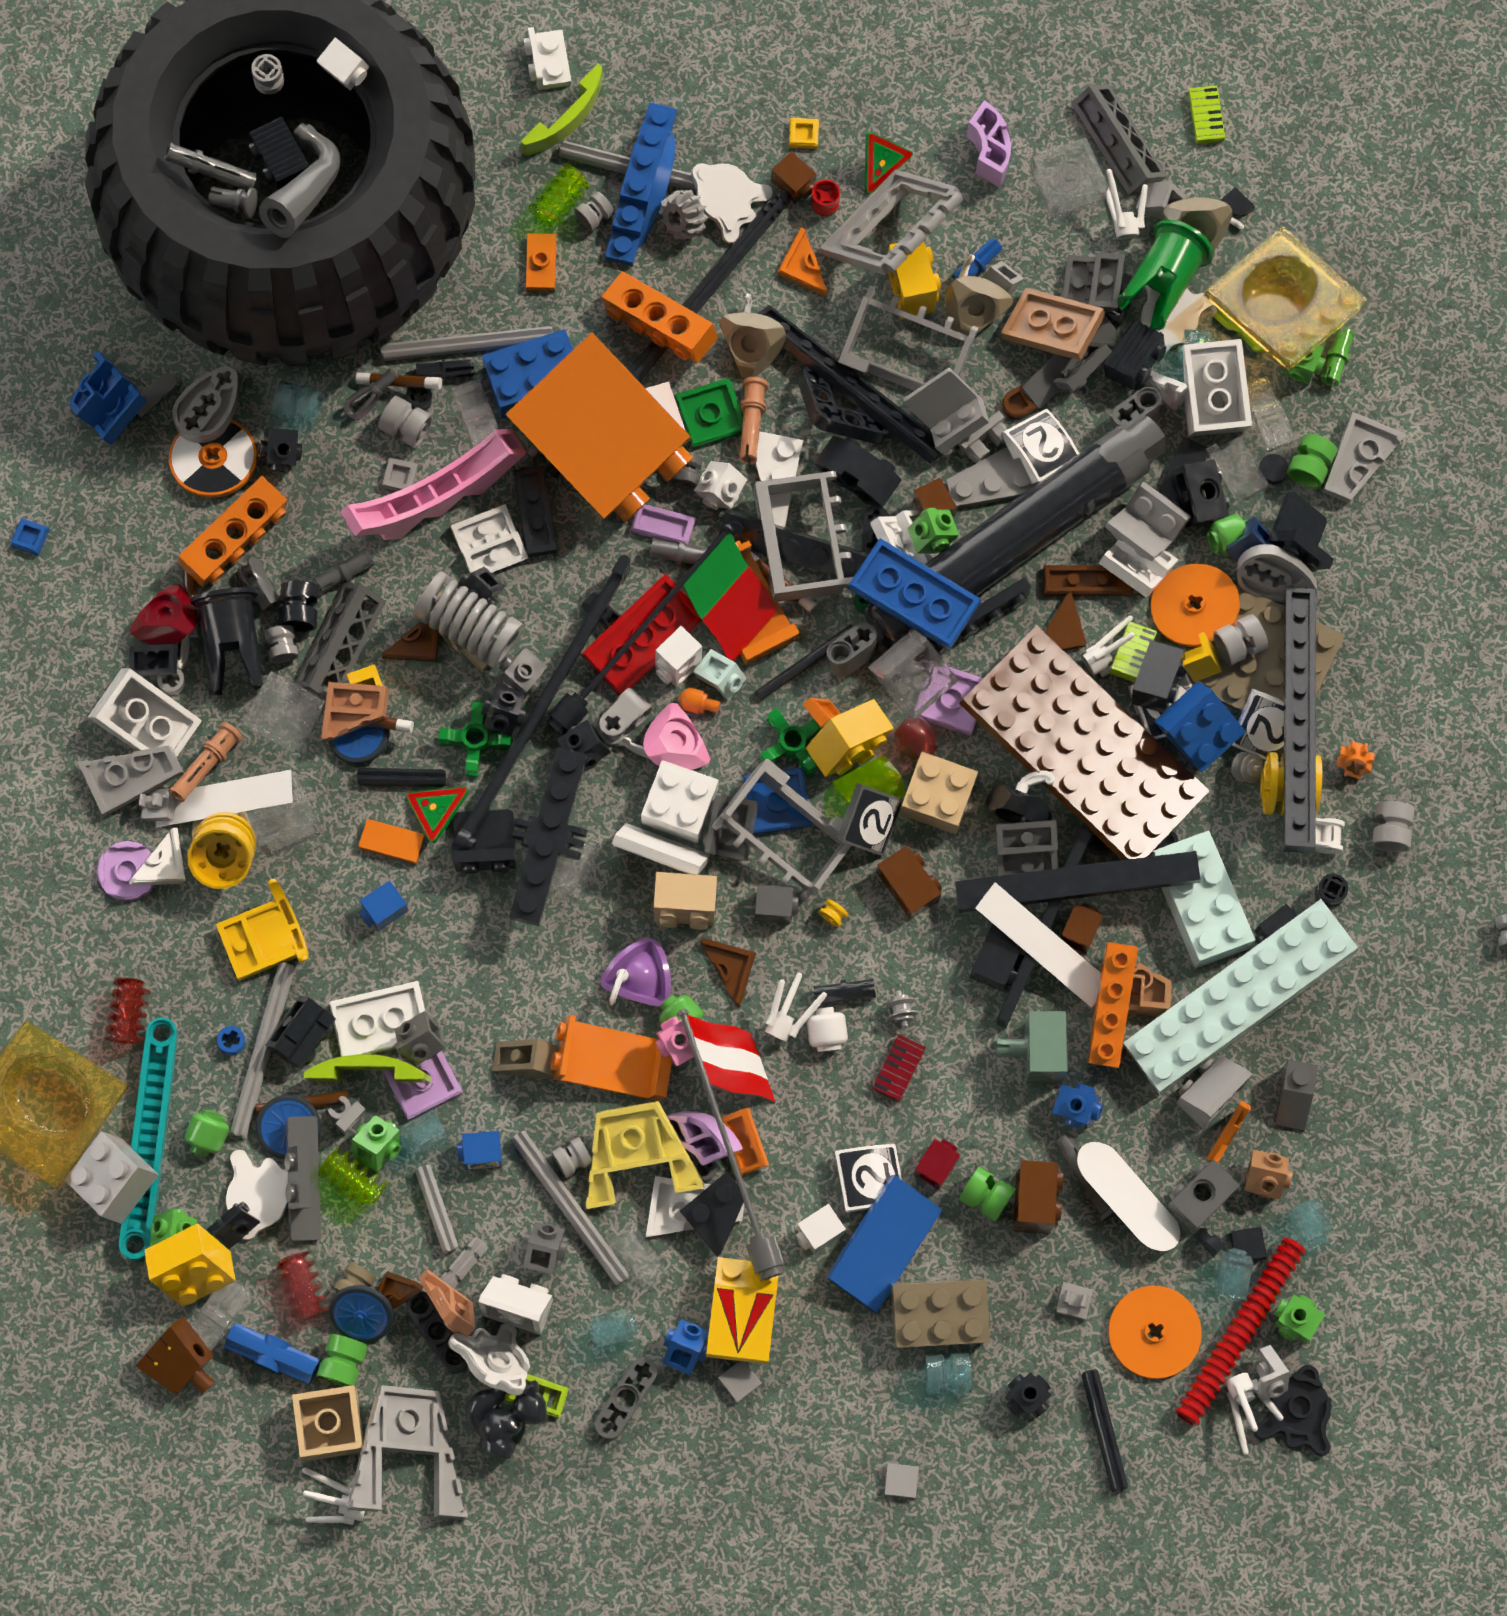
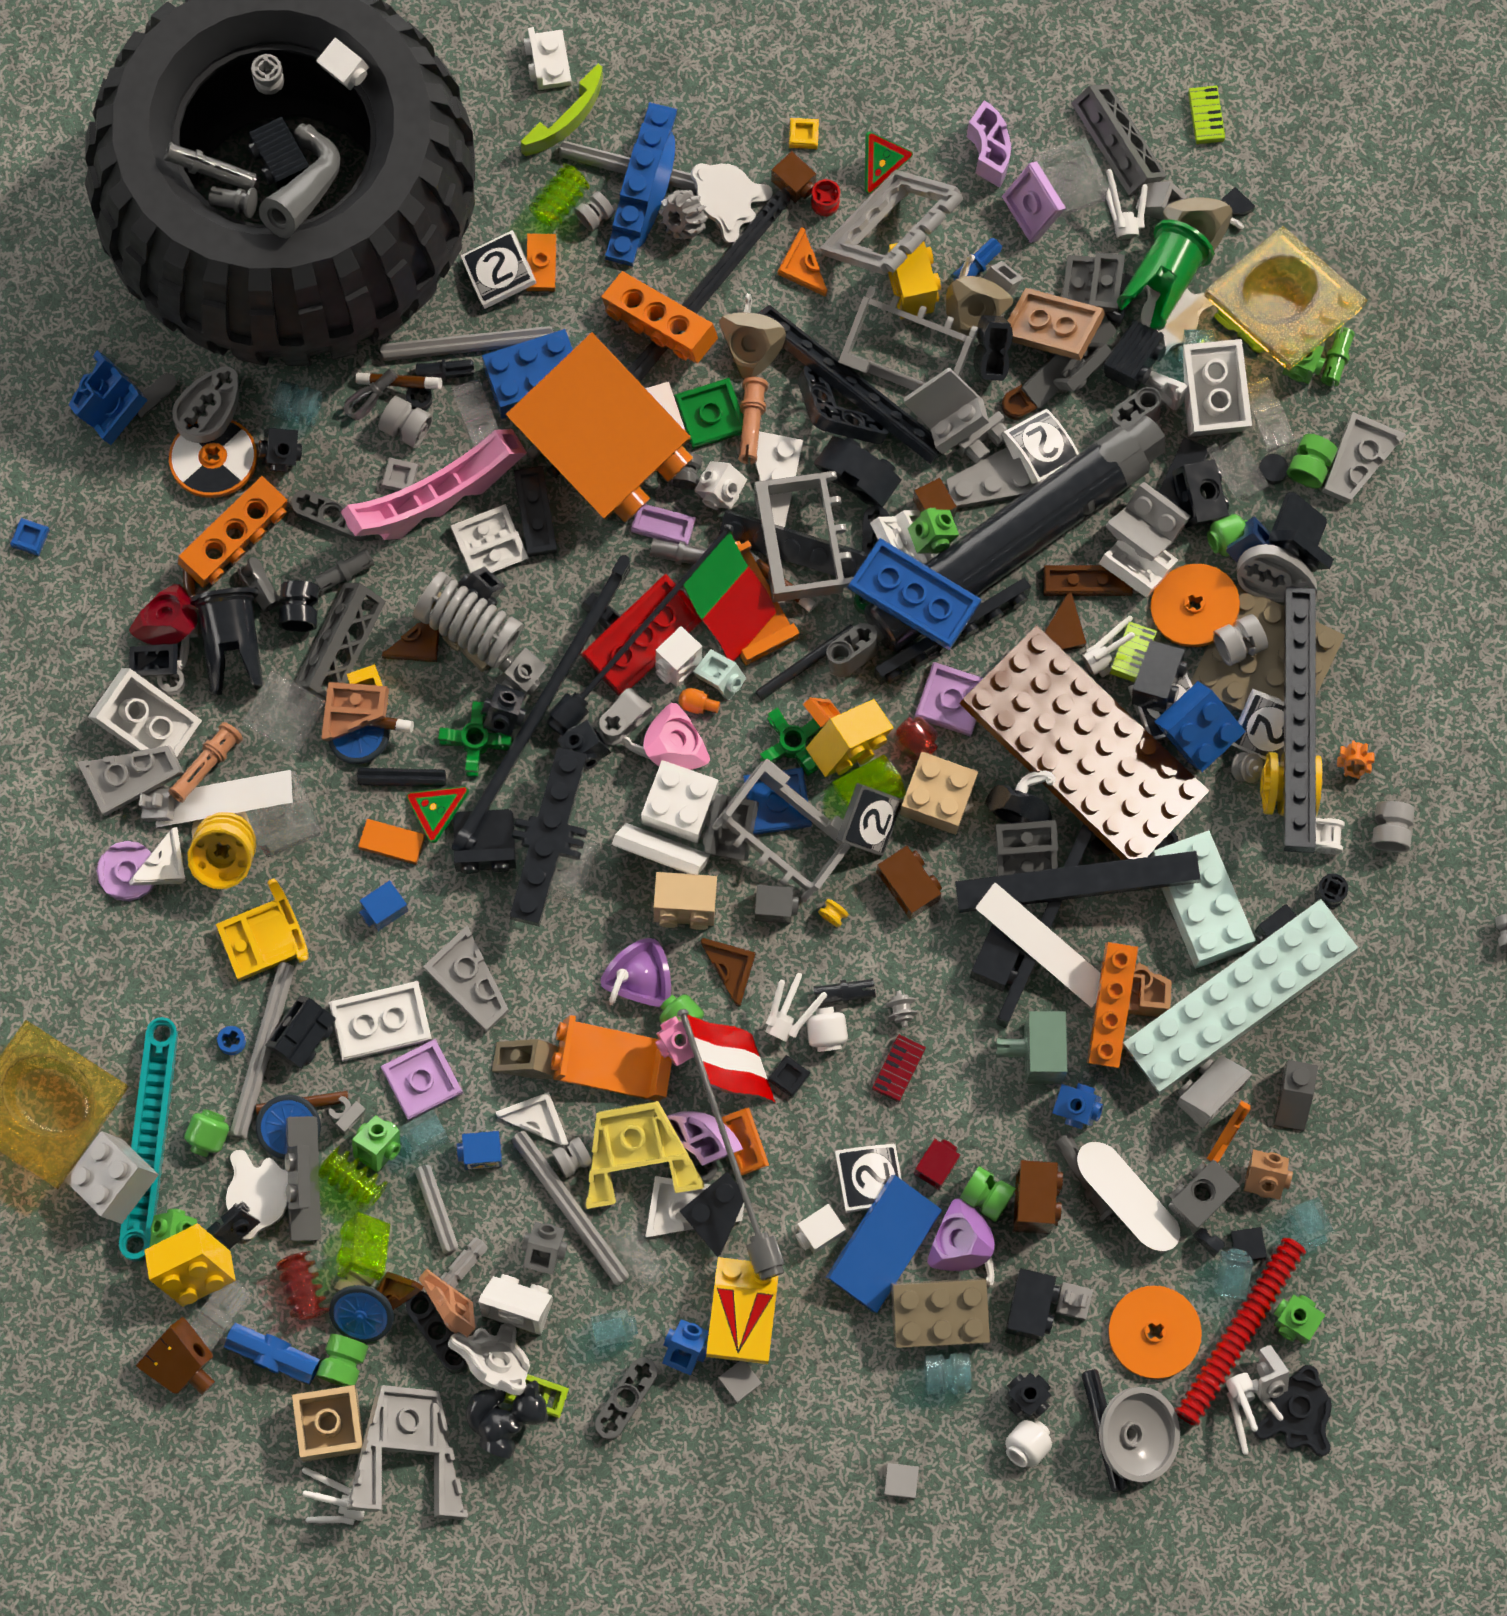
(127, 1012): clear red piece -> none
(281, 644): light grey wheel -> none
(327, 504): none -> dark grey beam
(331, 1069): lime slope -> none
(363, 1246): none -> clear neon green bracket
(419, 1039): dark grey brick -> none
(466, 978): none -> light grey wing
(498, 269): none -> slope
(537, 1117): none -> white tile
(789, 1076): none -> black tile
(913, 674): clear brick -> none
(963, 1241): none -> medium lavender hat
(994, 340): none -> black brick
(1028, 1443): none -> white head
(1031, 1305): none -> black brick
(1033, 202): none -> lavender tile
(1081, 927): reddish brown brick -> none
(1152, 1434): none -> light grey dish
(1202, 661): yellow panel -> none

